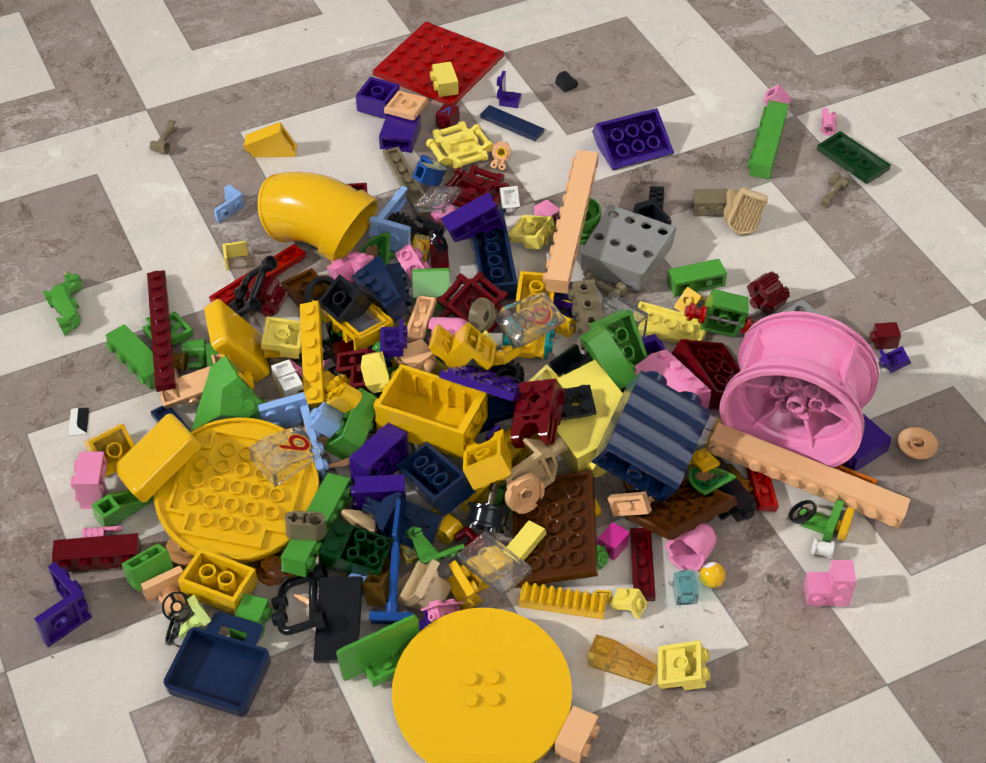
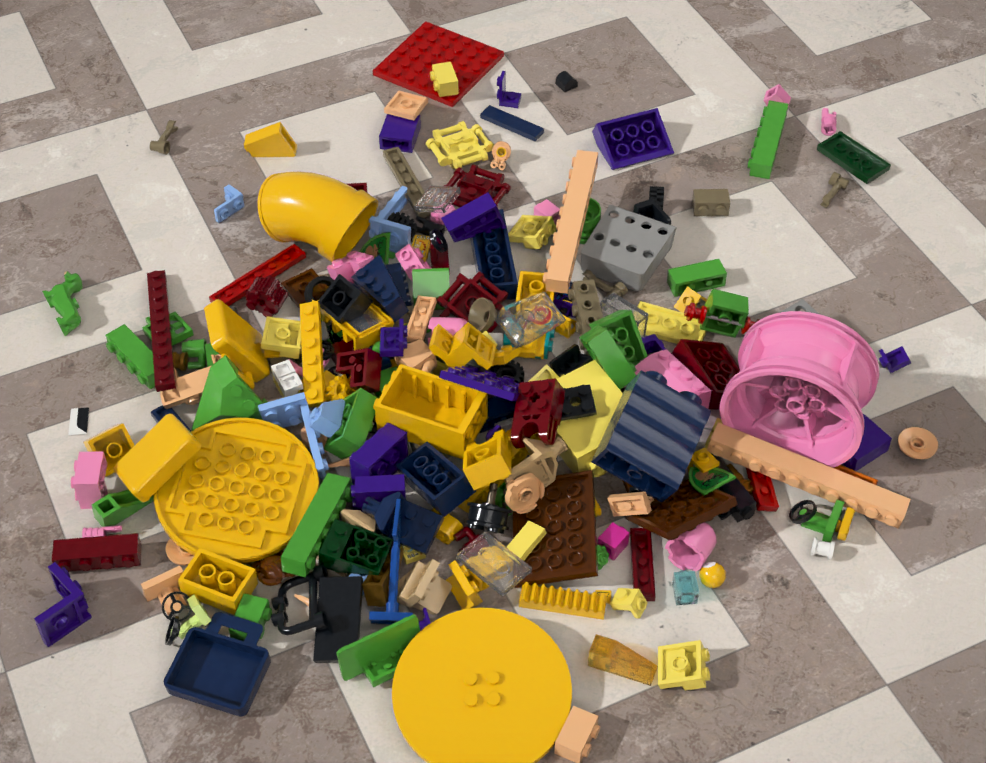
(147, 565): bright green brick -> none
(234, 249): light yellow bracket -> none
(253, 305): black bar -> none
(284, 453): clear slope -> none
(305, 525): dark tan beam -> none
(344, 398): yellow beam -> none
(374, 371): light yellow slope -> none
(375, 96): dark purple brick -> none
(425, 550): bright green plate -> none
(429, 171): blue arch -> none
(439, 609): bright pink hinge -> none
(447, 116): dark red brick -> none
(509, 198): white bracket -> none
(744, 210): tan piece -> none
(767, 293): dark red brick -> none
(831, 587): bright pink brick -> none
(885, 335): dark red brick -> none

